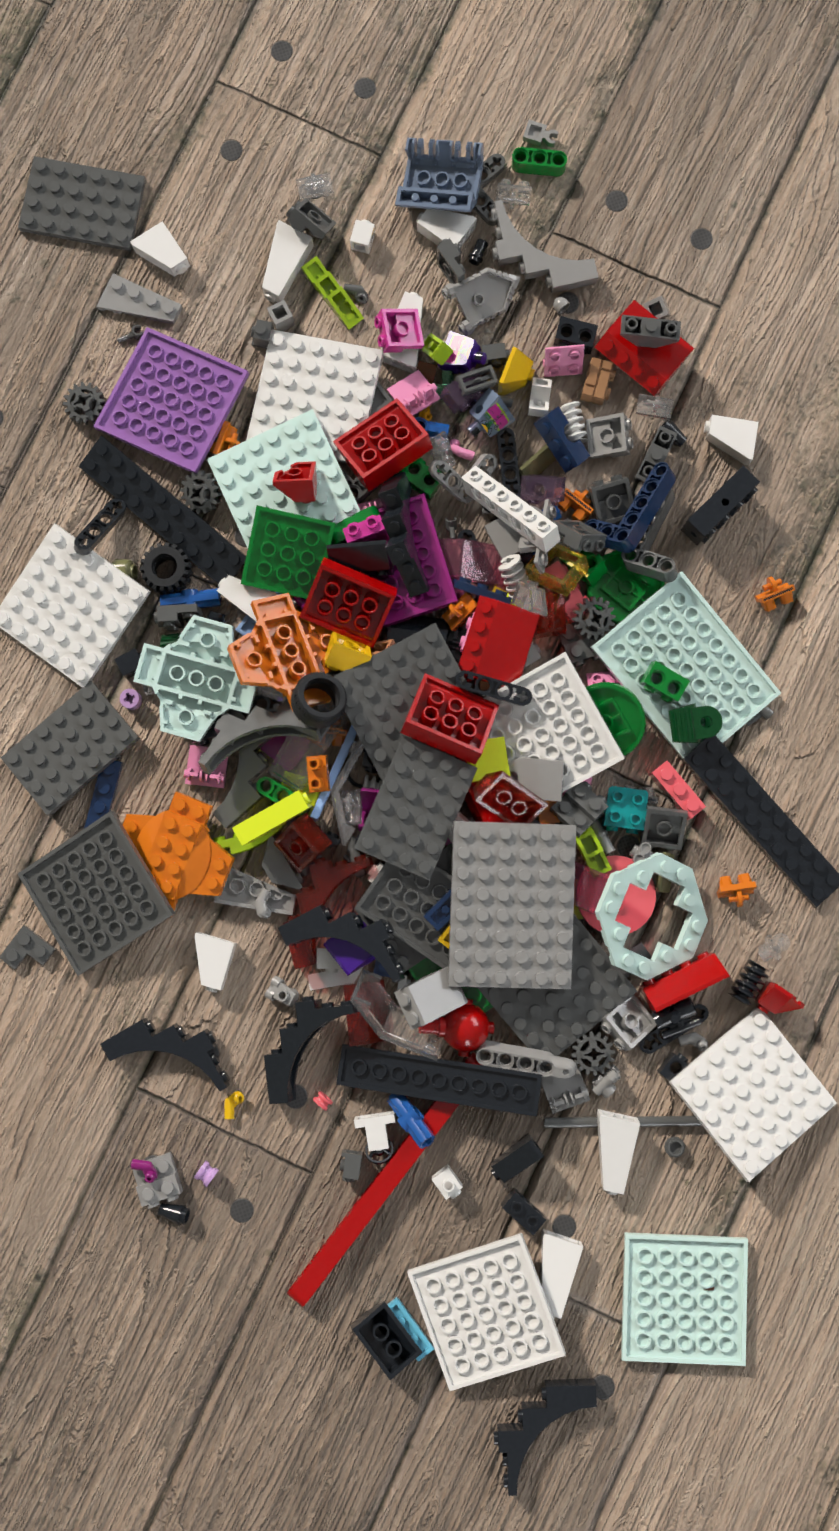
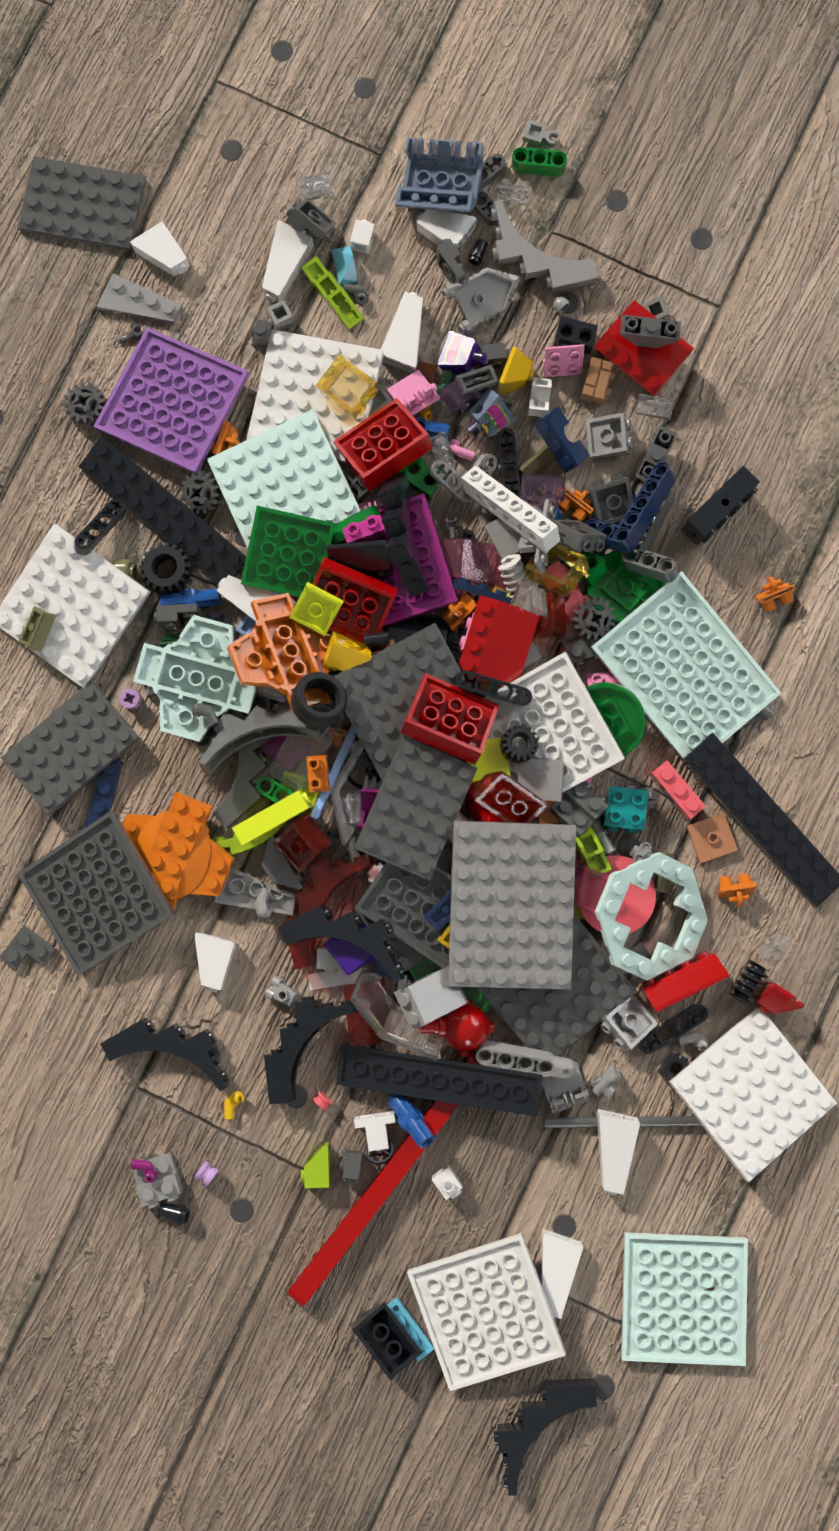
(37, 629): none -> olive slope
(128, 663): black brick -> none
(195, 775): bright pink hinge -> none
(206, 711): none -> dark grey arm
(298, 482): red slope -> none
(316, 609): none -> neon yellow tile
(317, 1169): none -> lime slope
(333, 374): none -> clear yellow window
(345, 266): none -> medium azure slope
(376, 639): none -> black pin
(399, 330): dark pink plate -> none
(436, 349): lime slope -> none
(516, 1159): black slope -> none
(523, 1211): black brick -> none
(527, 735): none -> black tyre
(573, 428): white piece -> none
(594, 1062): dark grey gear -> none
(664, 827): dark grey plate -> none
(666, 677): green brick -> none
(674, 1146): dark grey plate -> none
(677, 1018): black pin -> none
(680, 438): black cone -> none
(687, 726): dark green piece -> none
(711, 838): none -> nougat plate
(732, 436): white slope -> none

